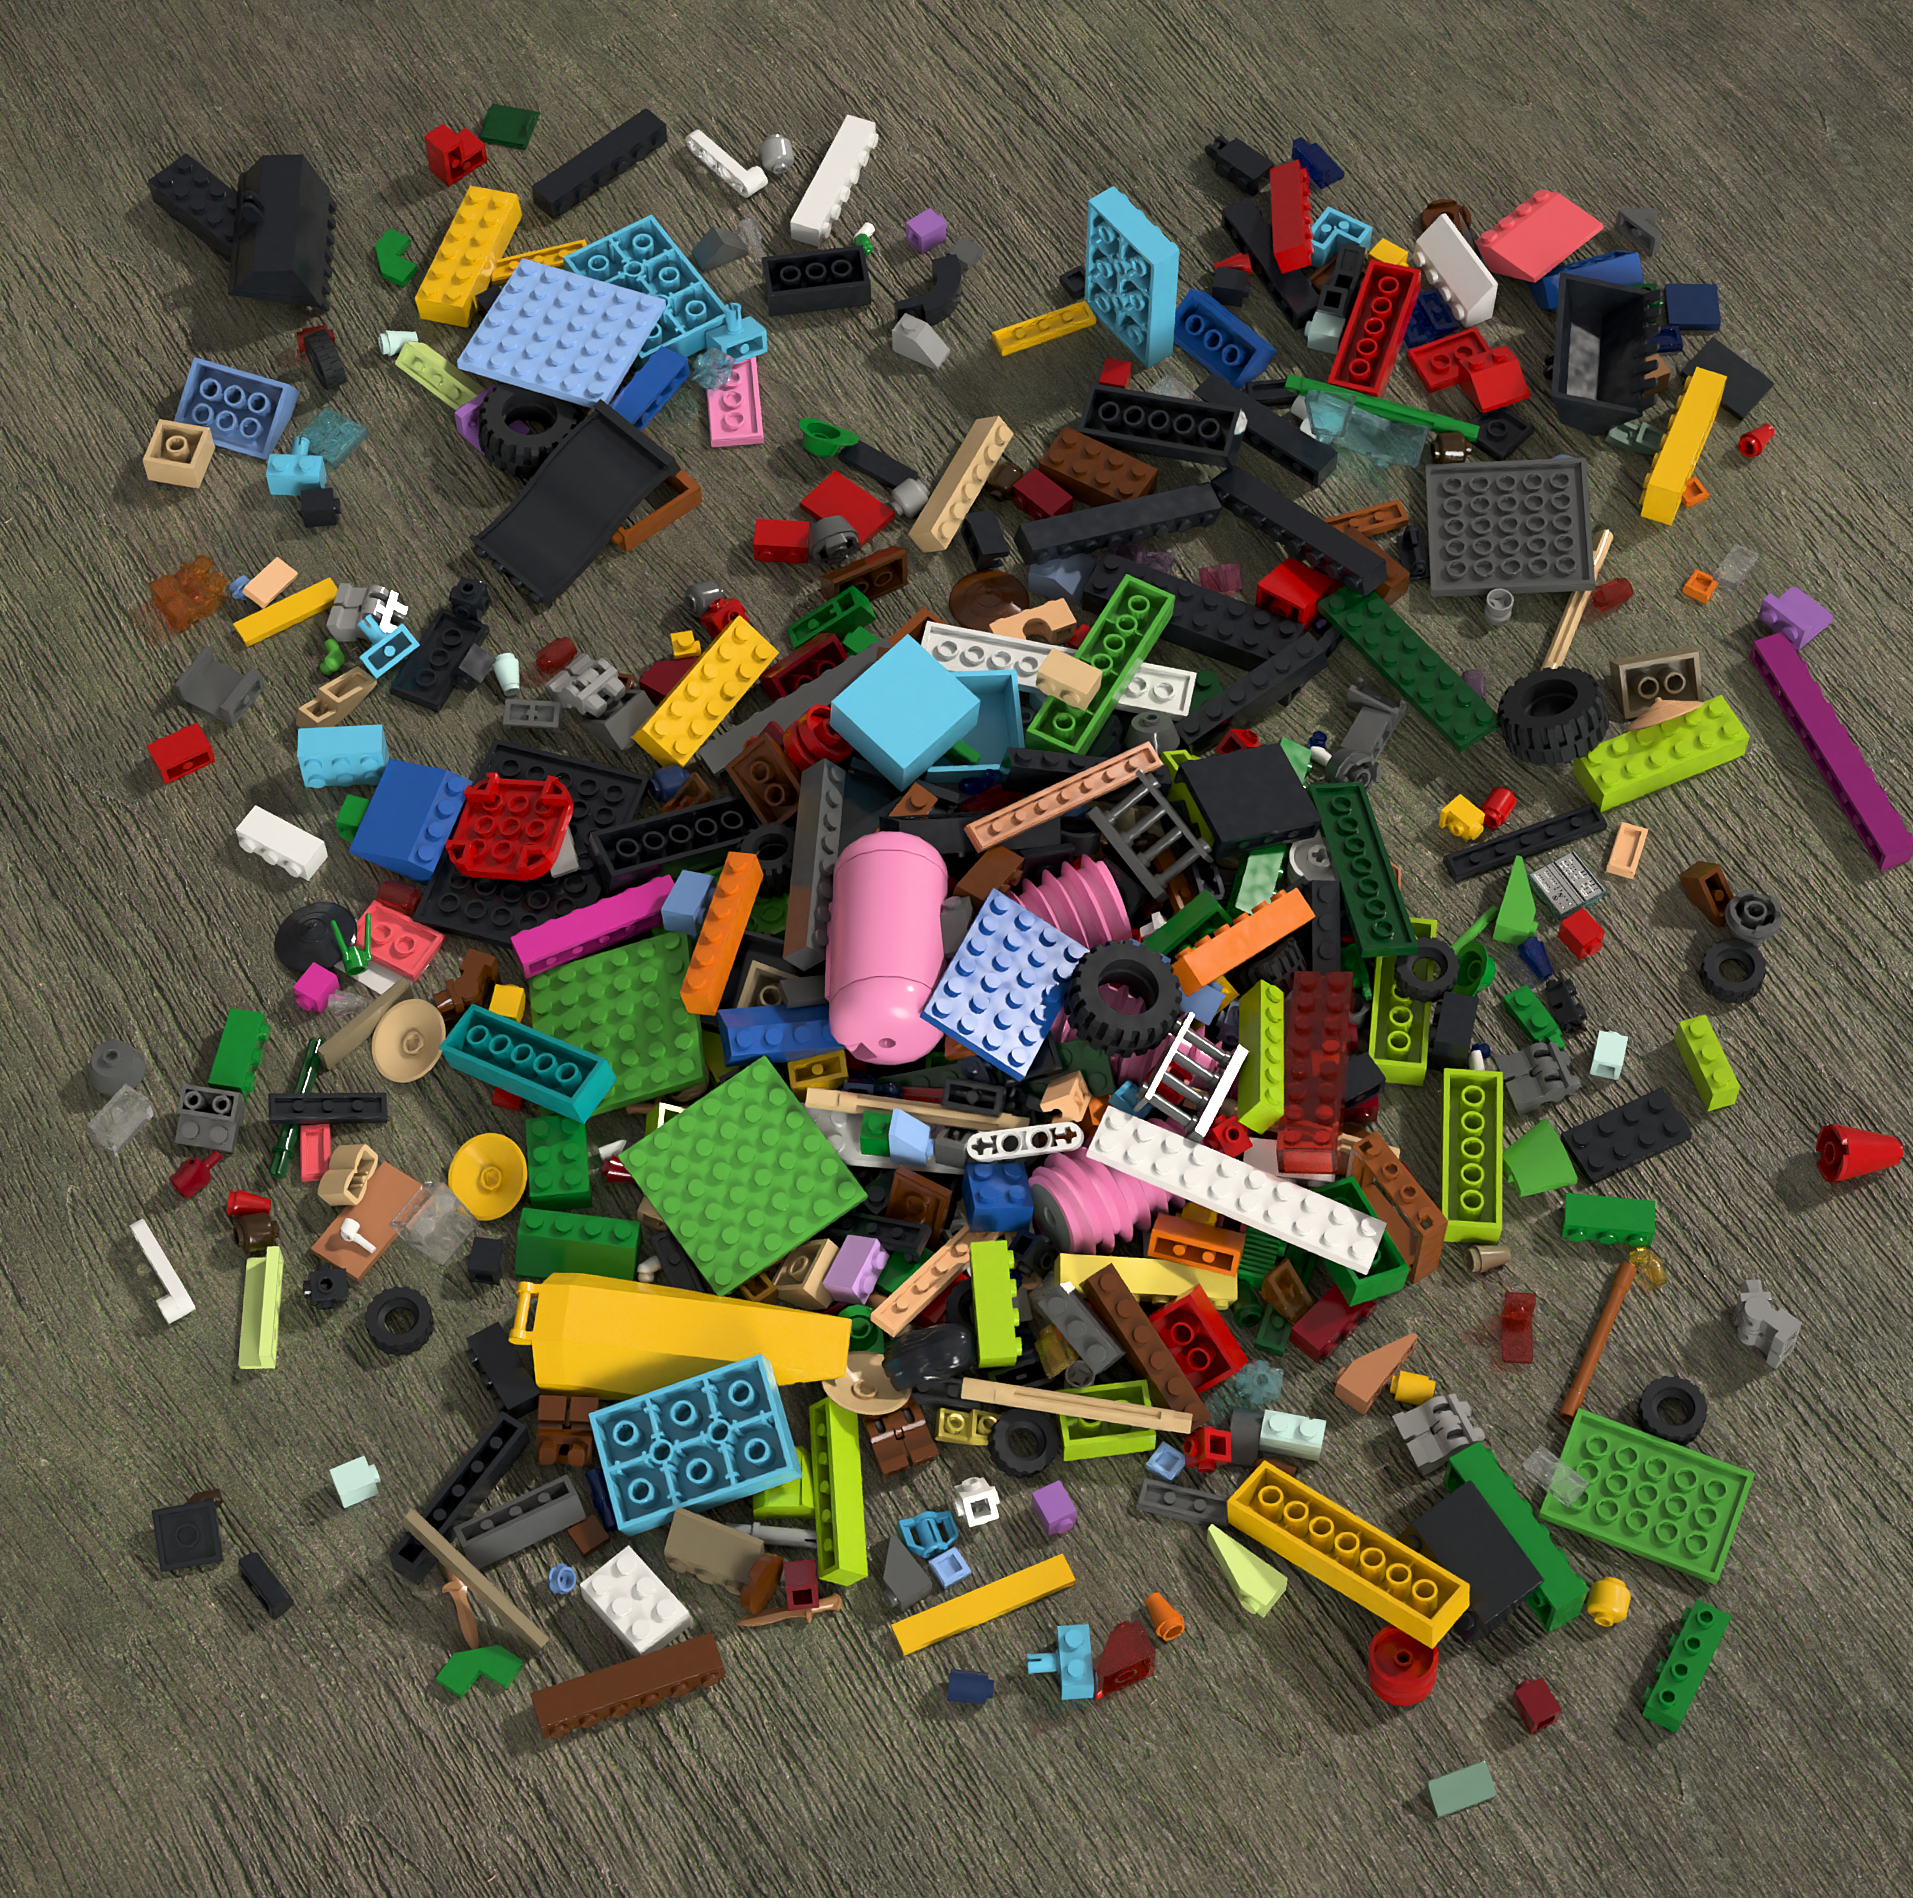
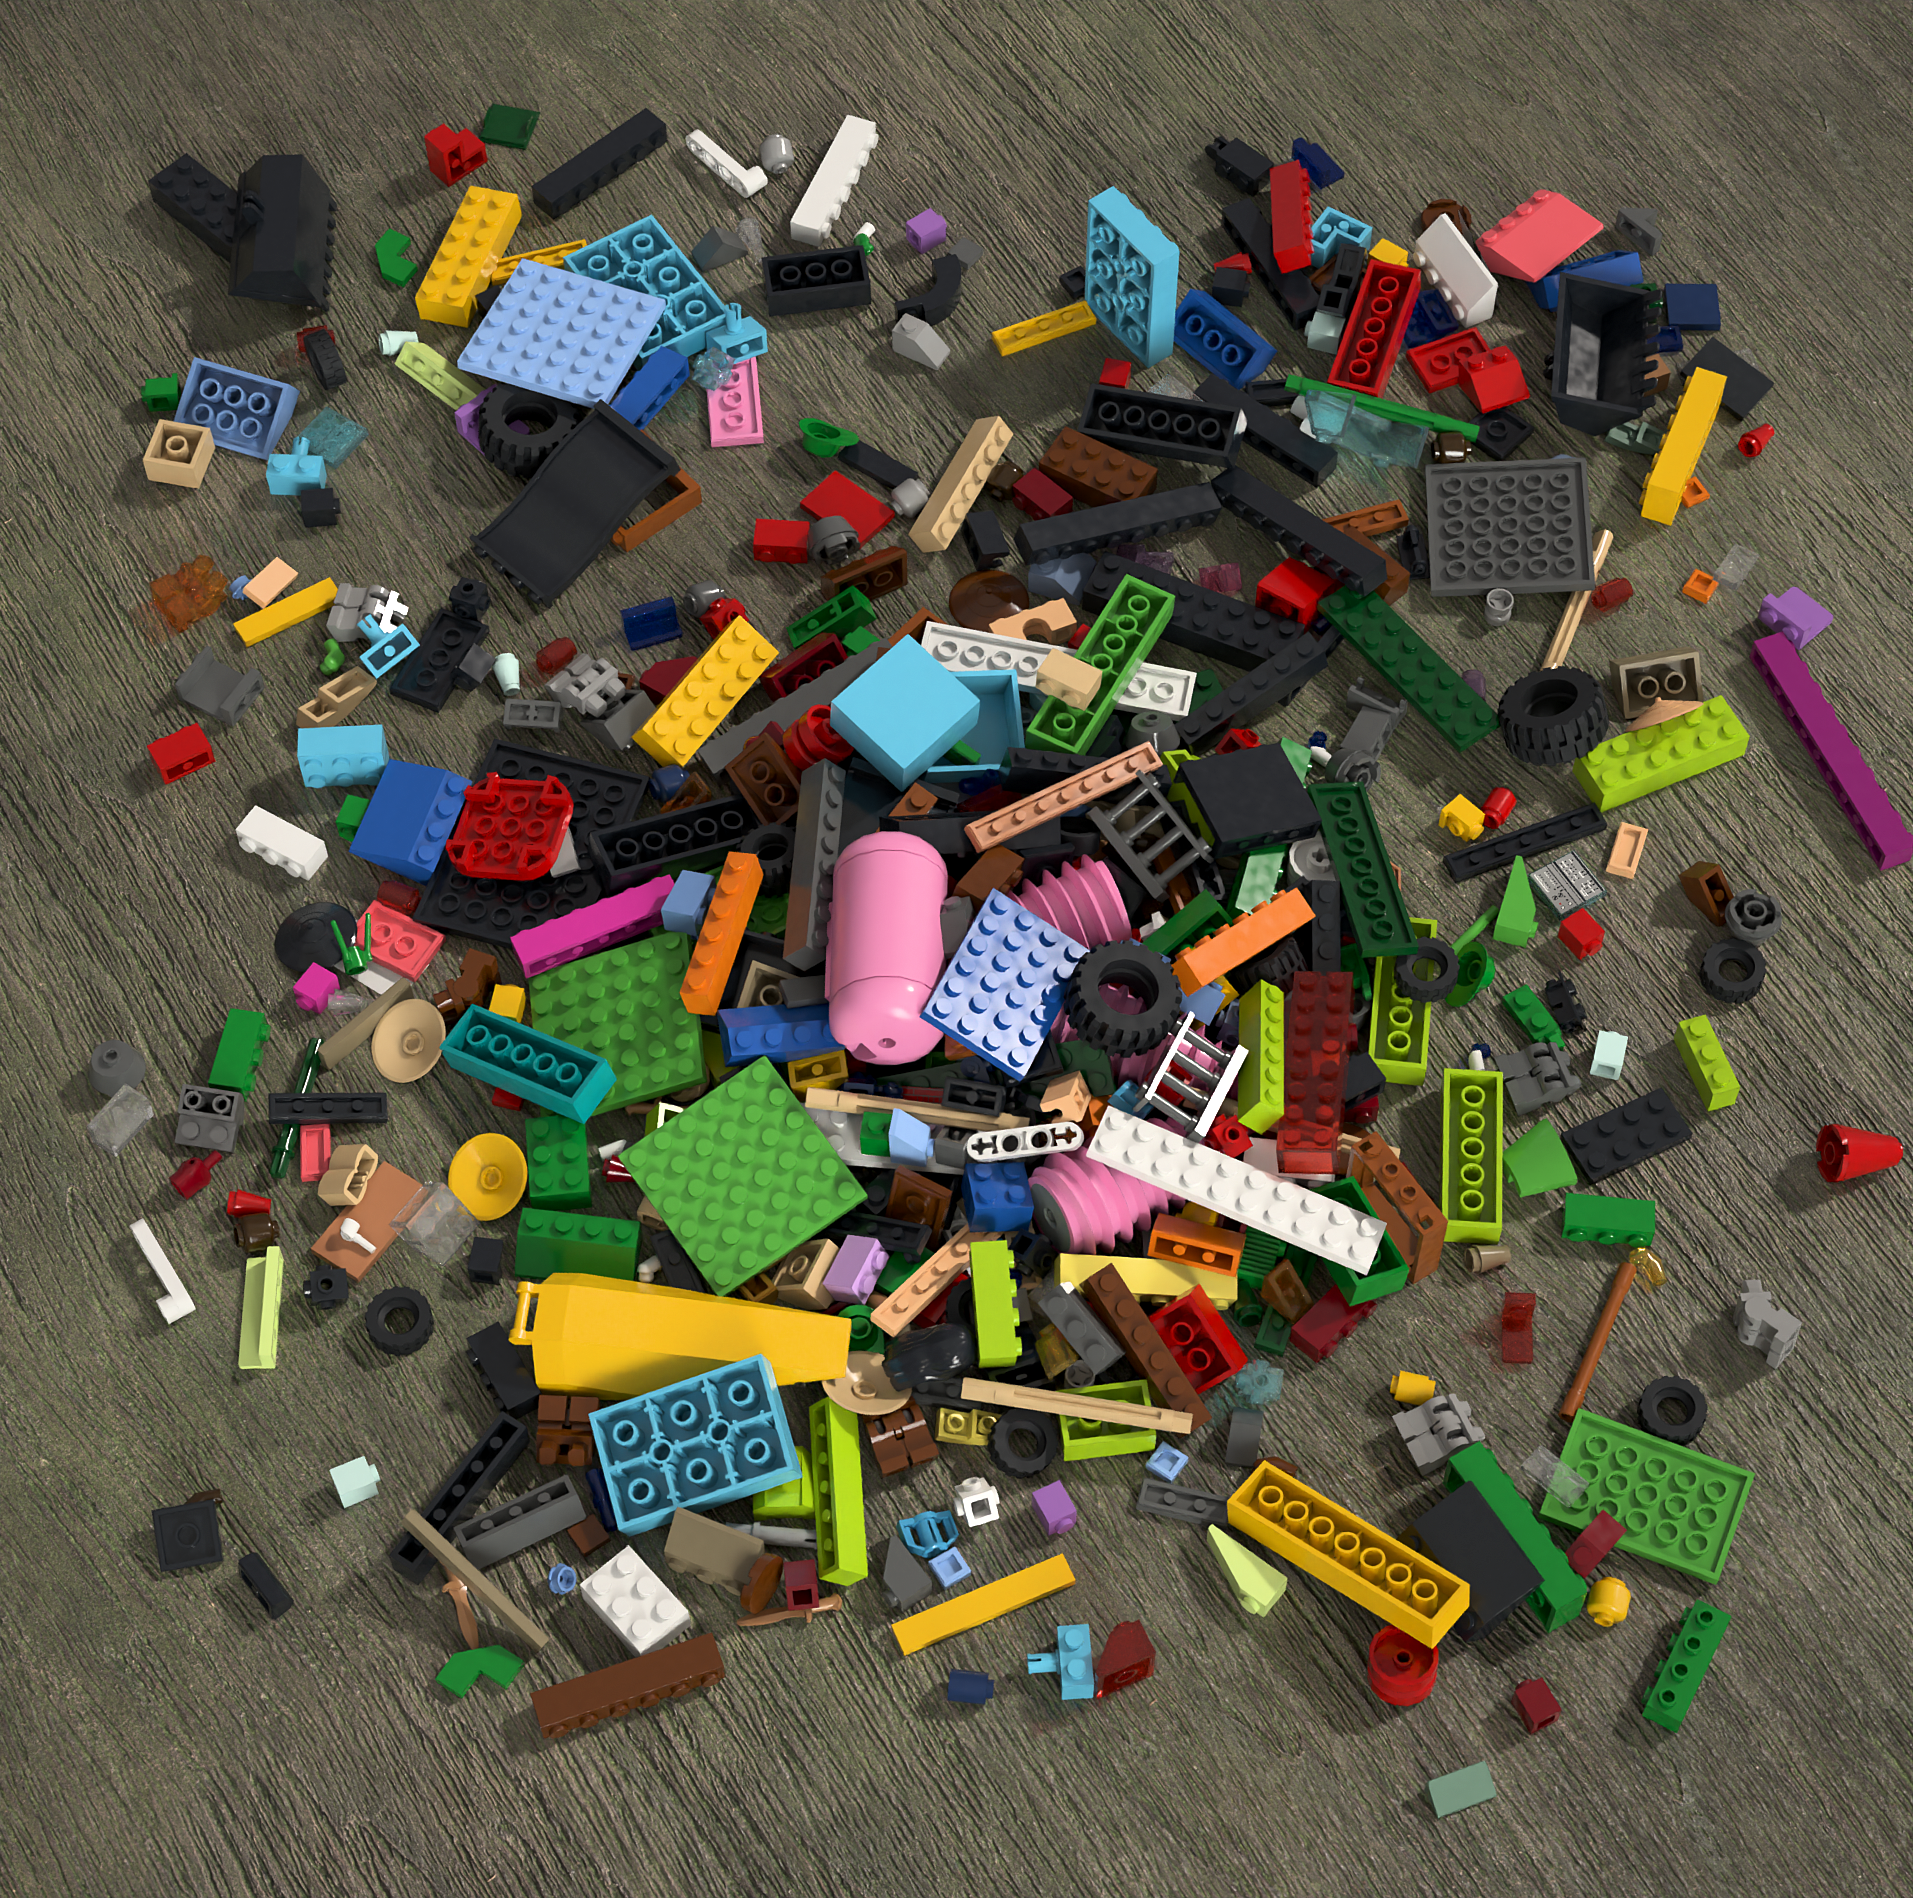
(162, 393): none -> green brick
(651, 623): none -> clear blue panel
(684, 645): yellow brick -> none
(1165, 1618): orange cone -> none
(1207, 1449): red brick -> none
(1292, 1435): light aqua brick -> none
(1371, 1373): nougat slope -> none
(1452, 1031): black brick -> none
(1534, 955): clear blue cone -> none
(1594, 1543): none -> dark red slope

